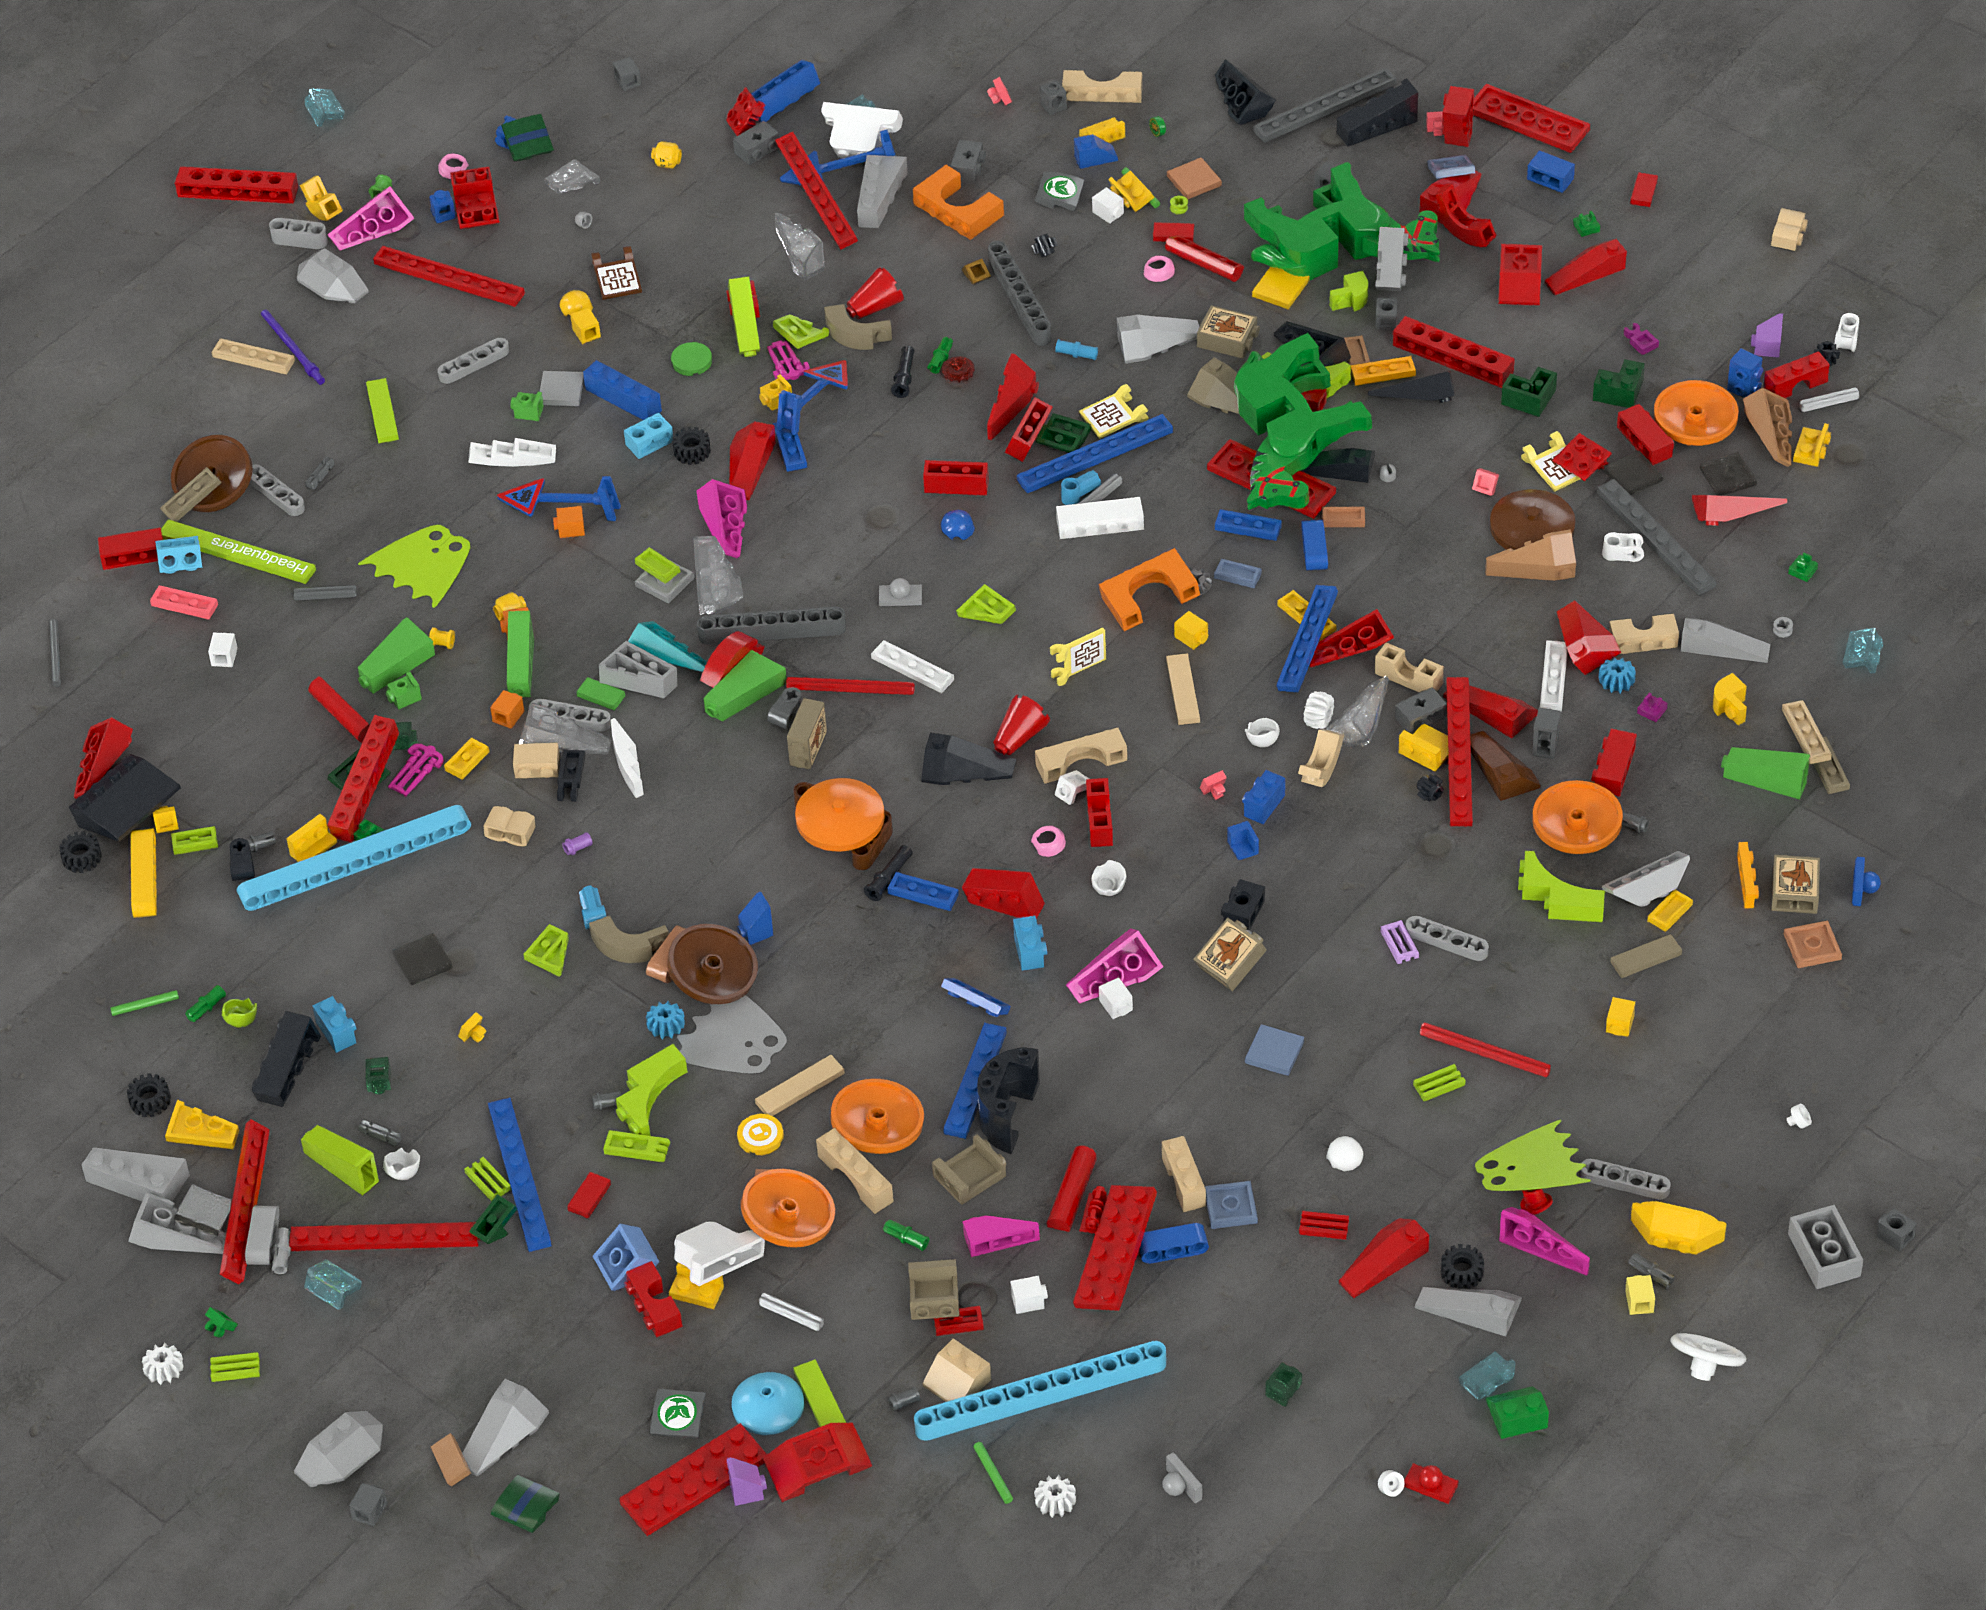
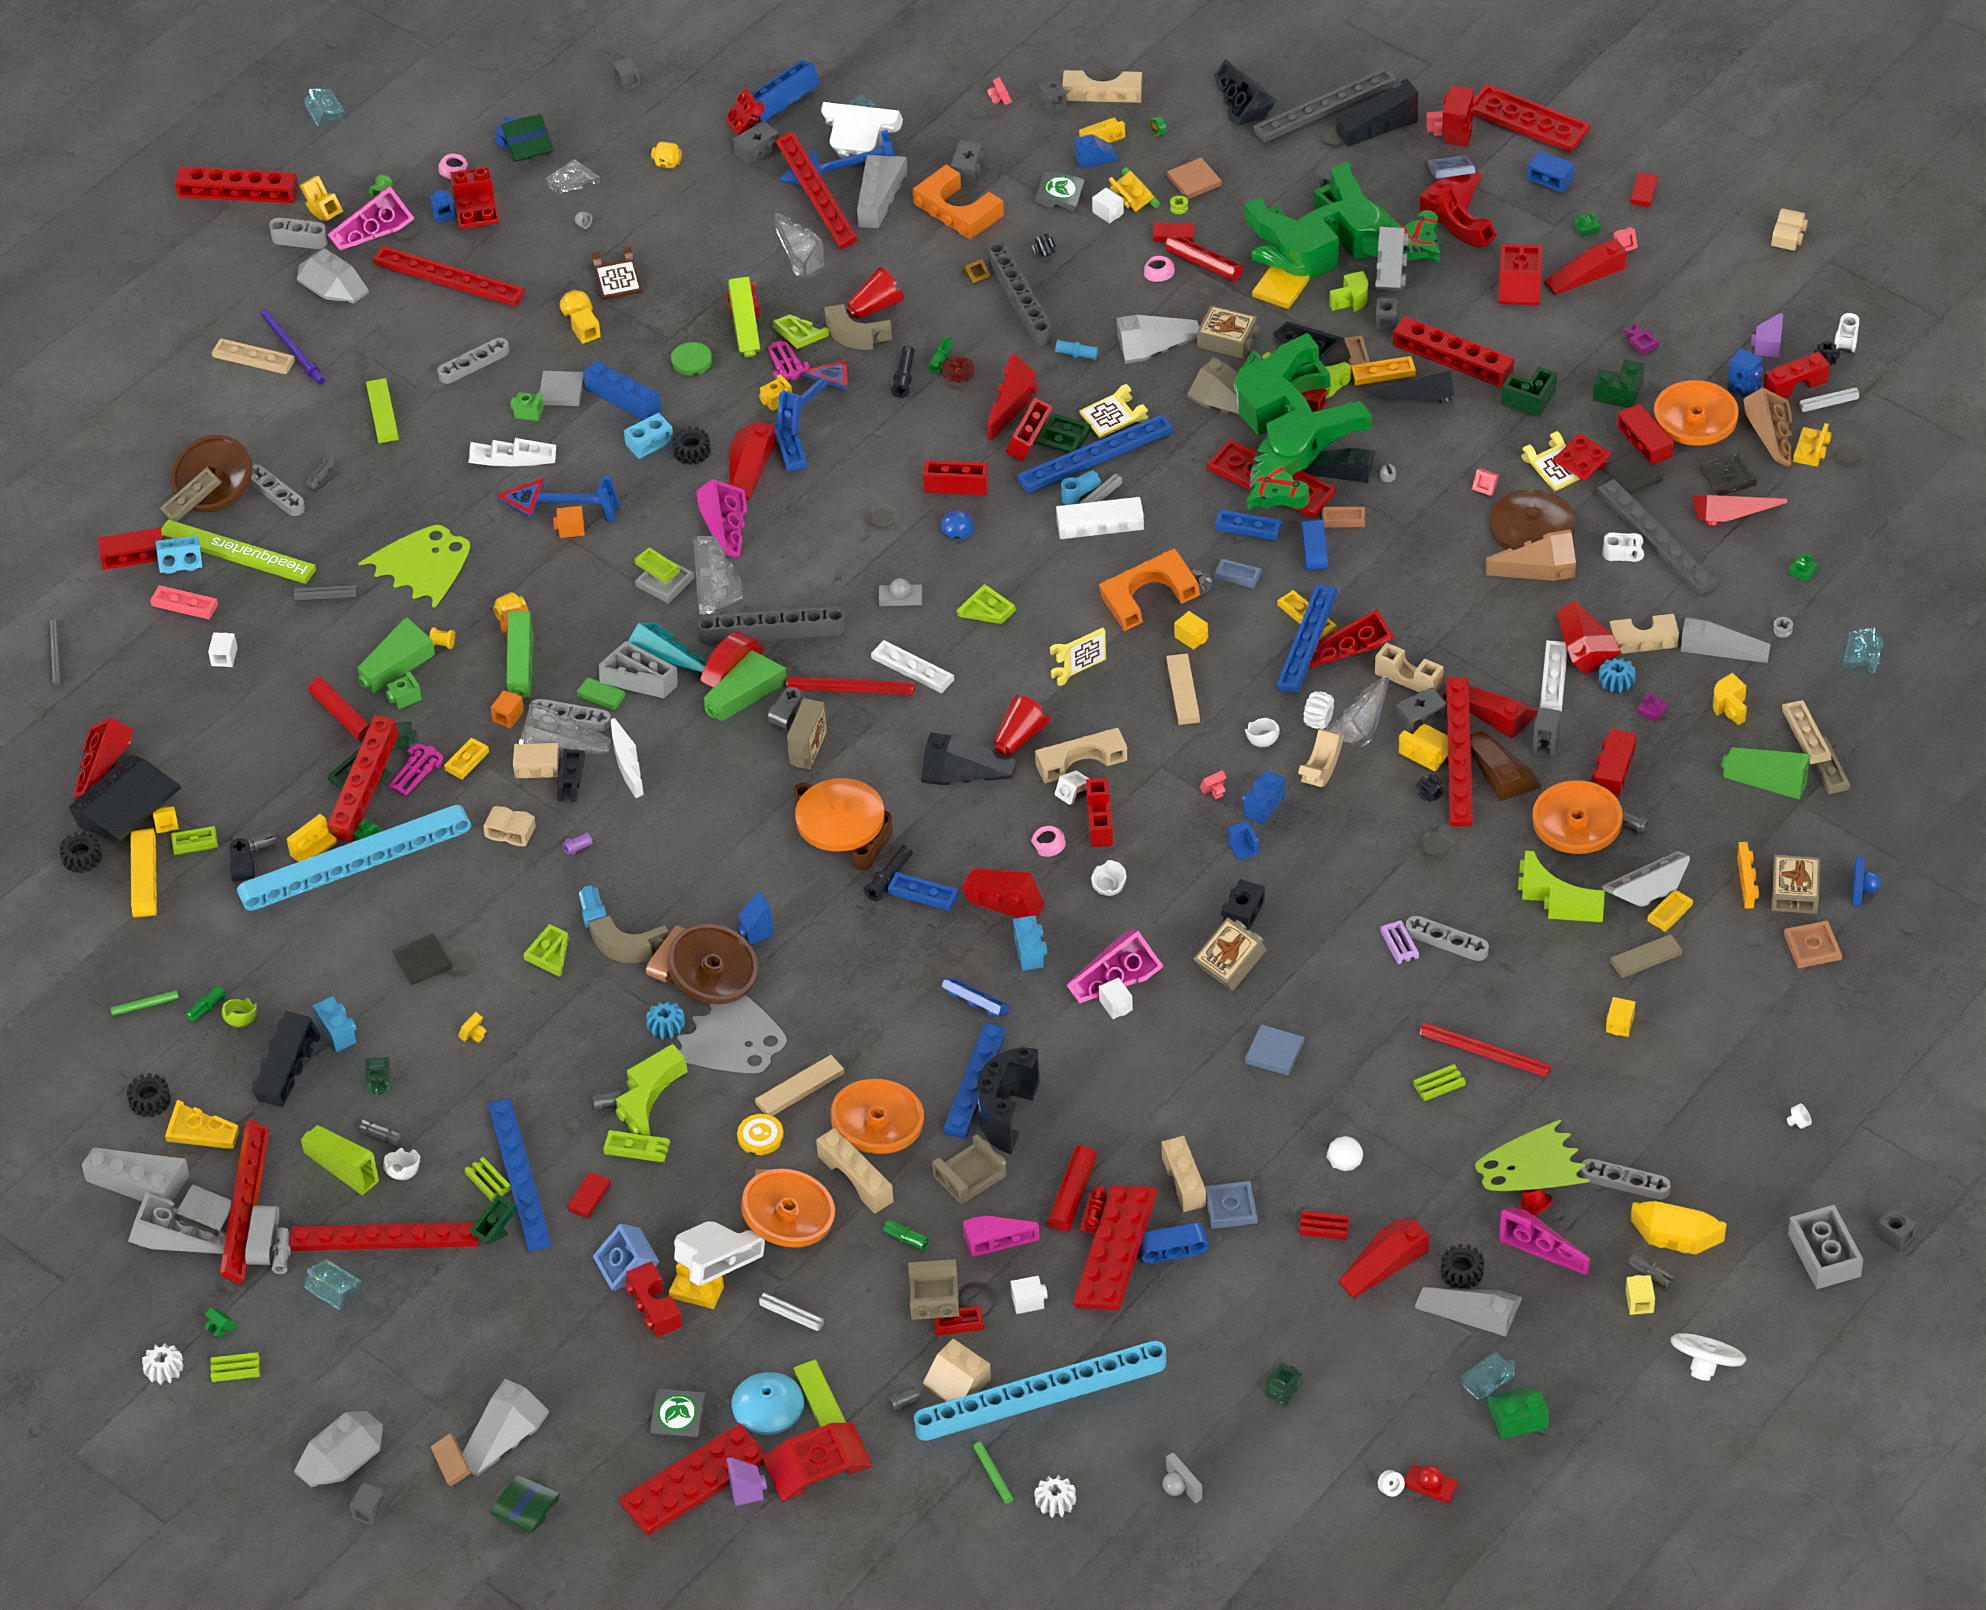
(1626, 238): none -> coral tile

